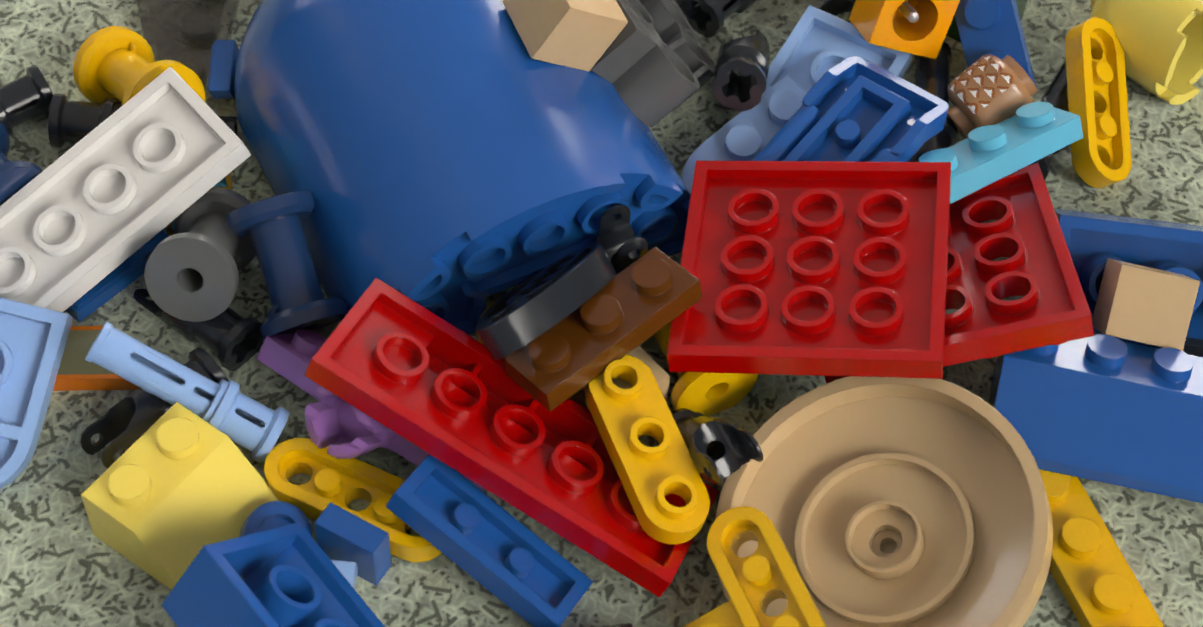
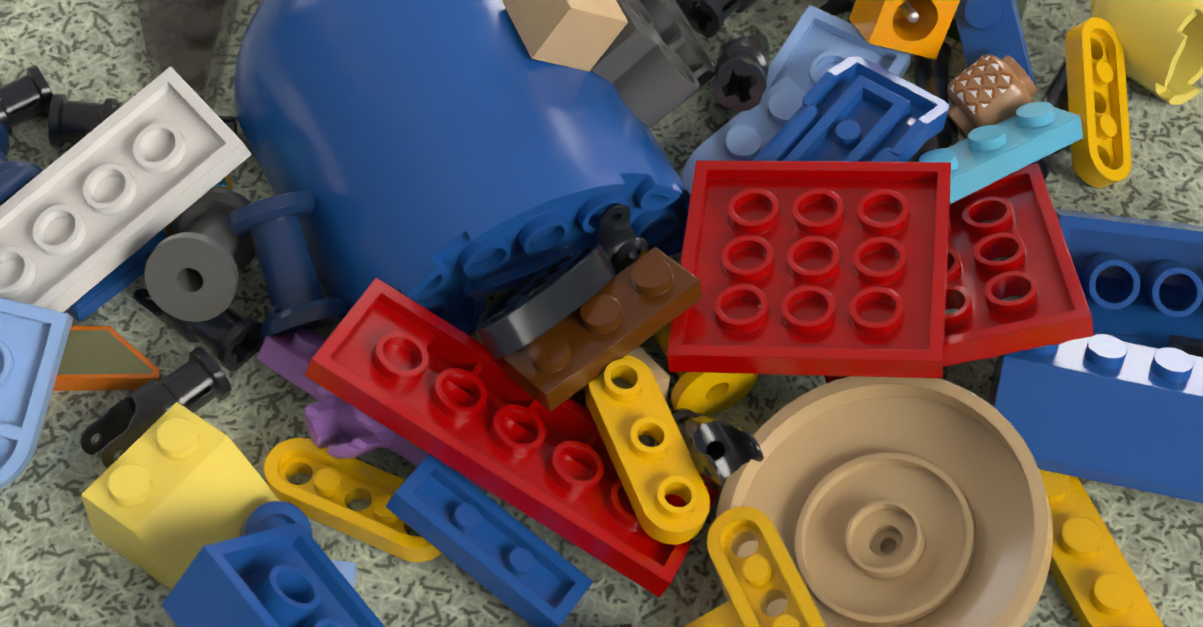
(120, 64): yellow piece -> none
(218, 404): light blue pin -> none
(222, 69): blue tile -> none
(354, 540): blue tile -> none
(1145, 304): tan piece -> none

